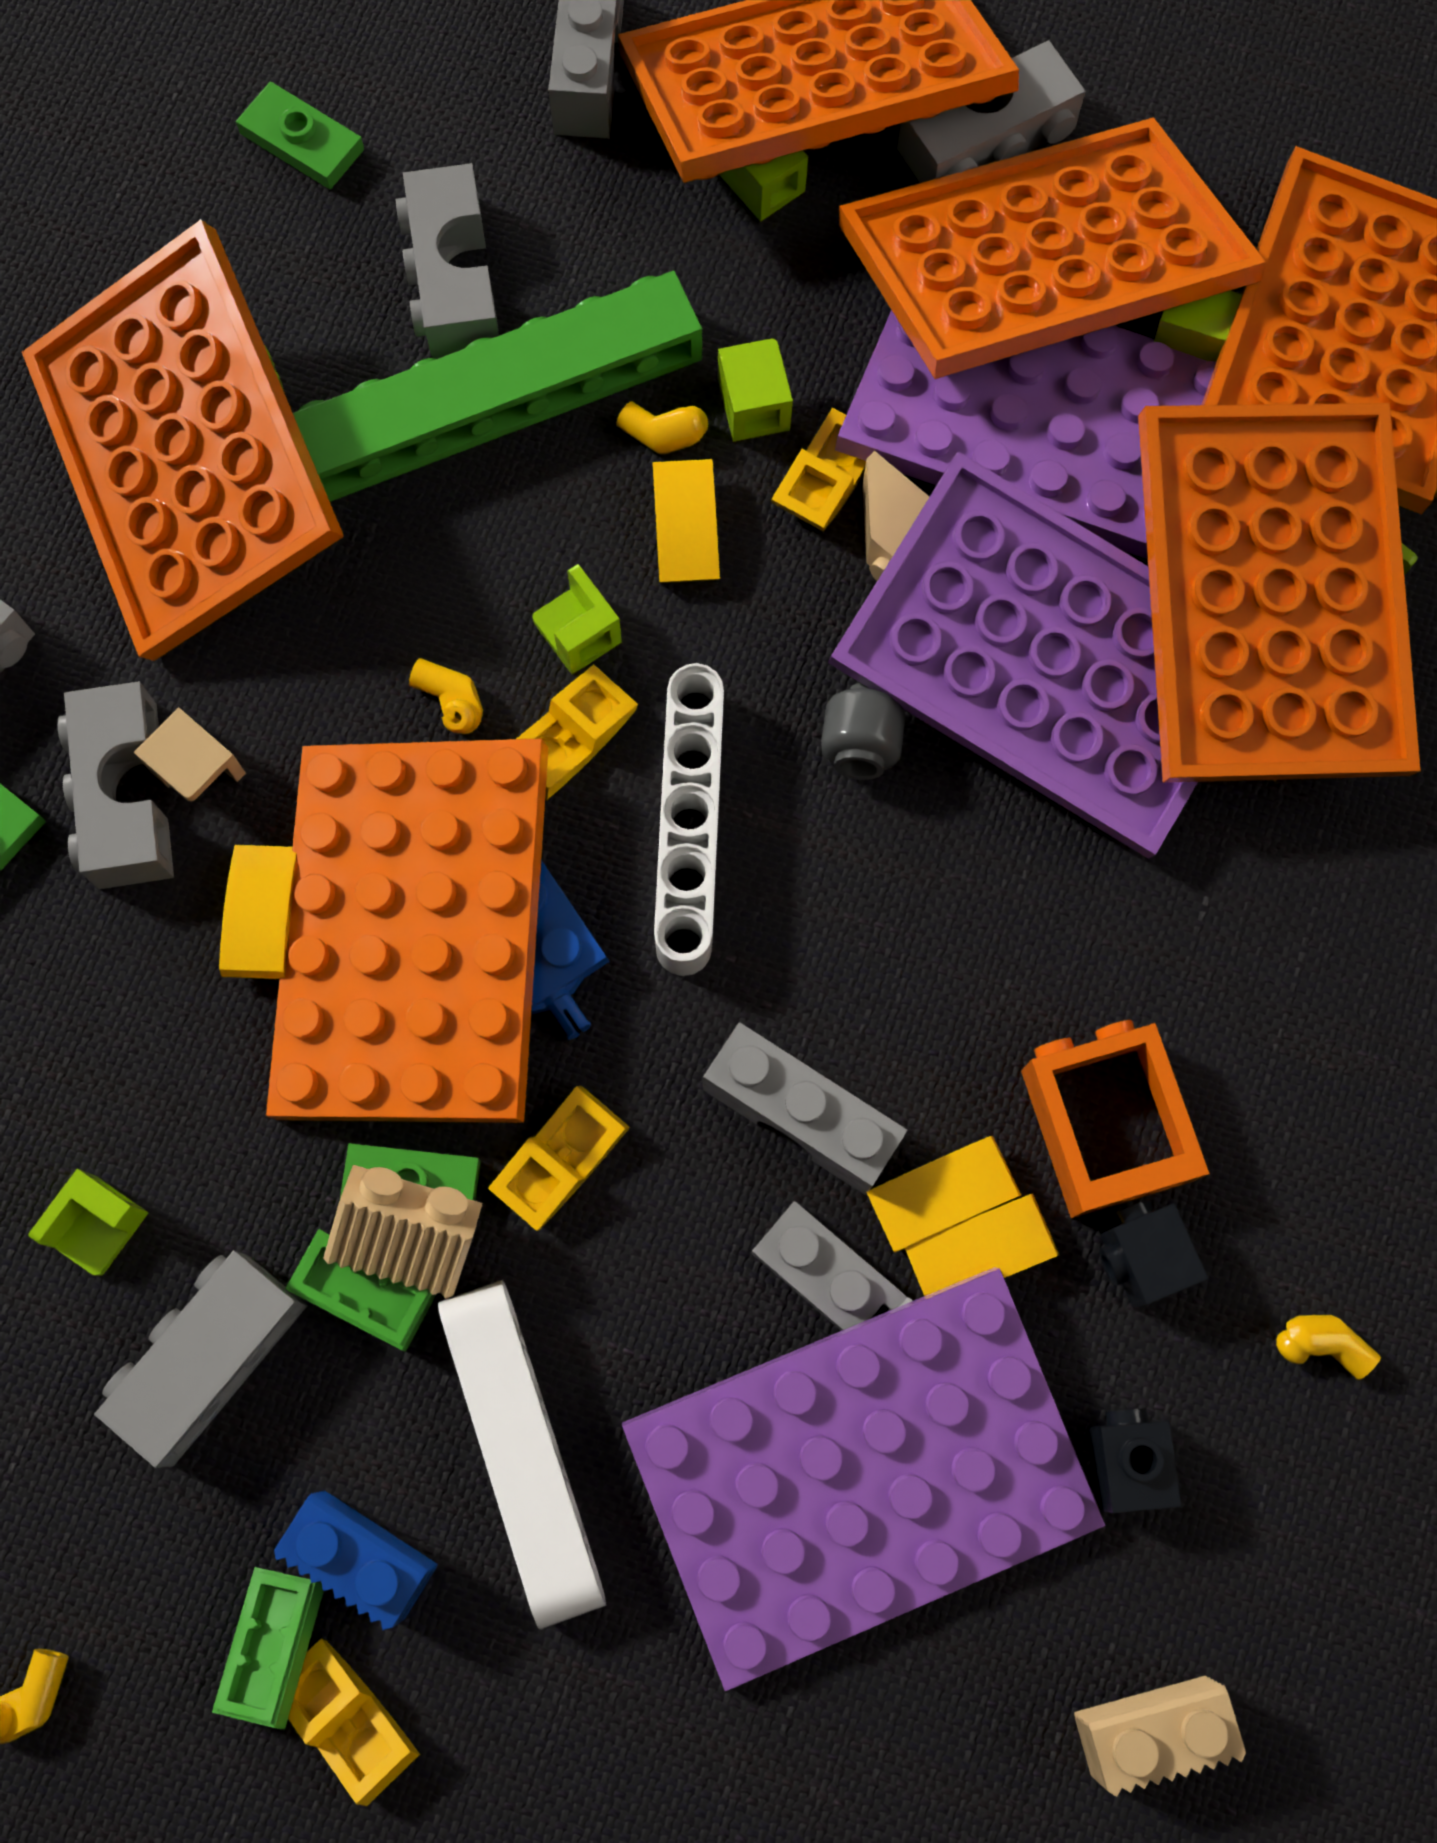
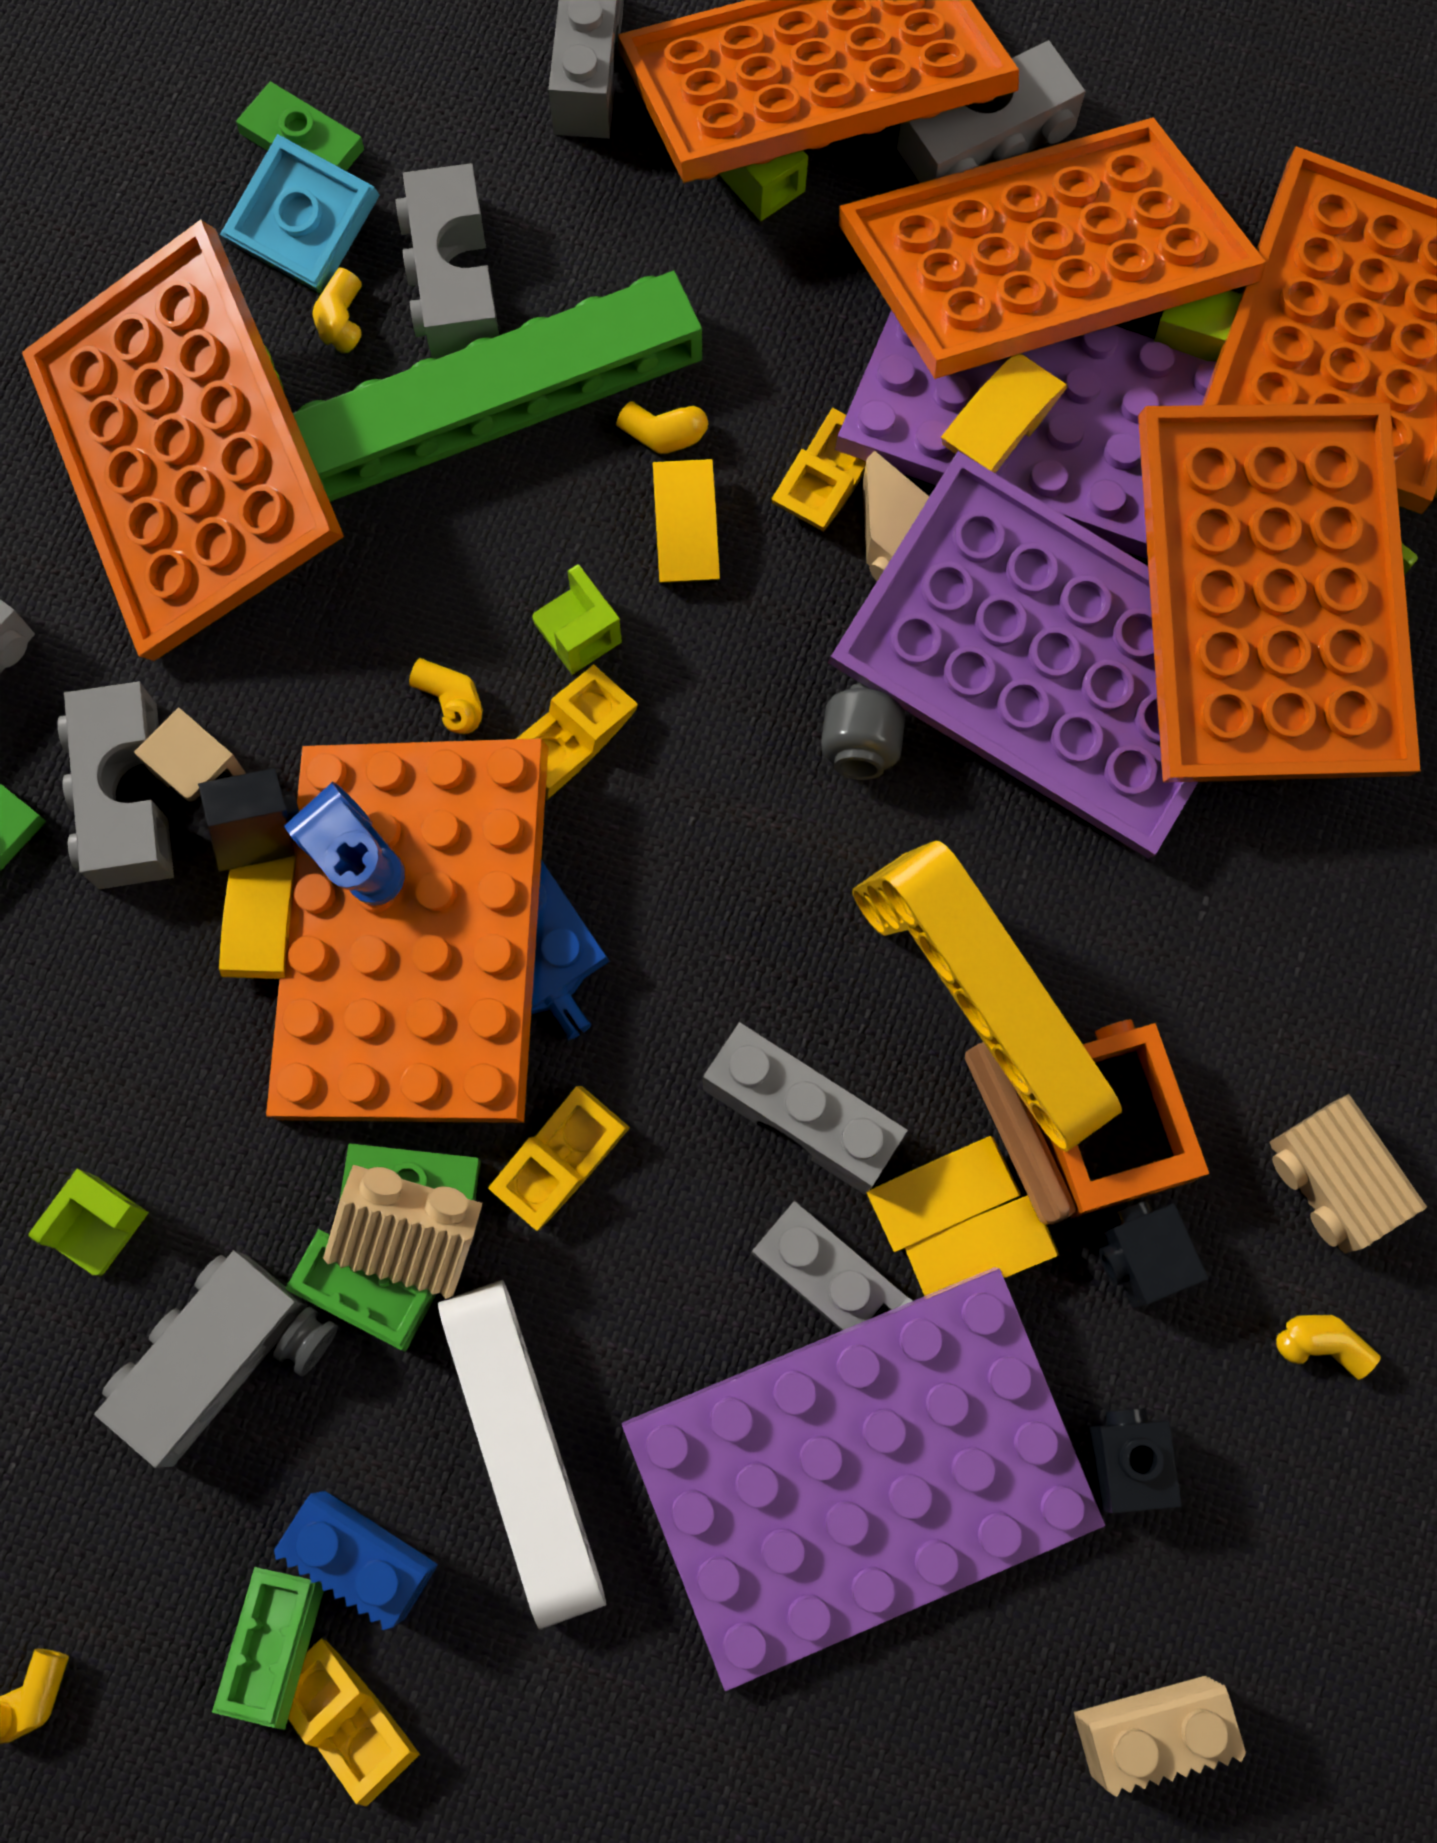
(248, 818): none -> black brick
(300, 214): none -> medium azure tile
(305, 1341): none -> dark grey bush
(331, 311): none -> yellow arm
(344, 842): none -> blue piece
(689, 789): white beam -> none
(754, 389): lime panel -> none
(993, 986): none -> yellow beam
(1003, 412): none -> yellow slope
(1021, 1138): none -> medium nougat axle
(1345, 1176): none -> tan brick

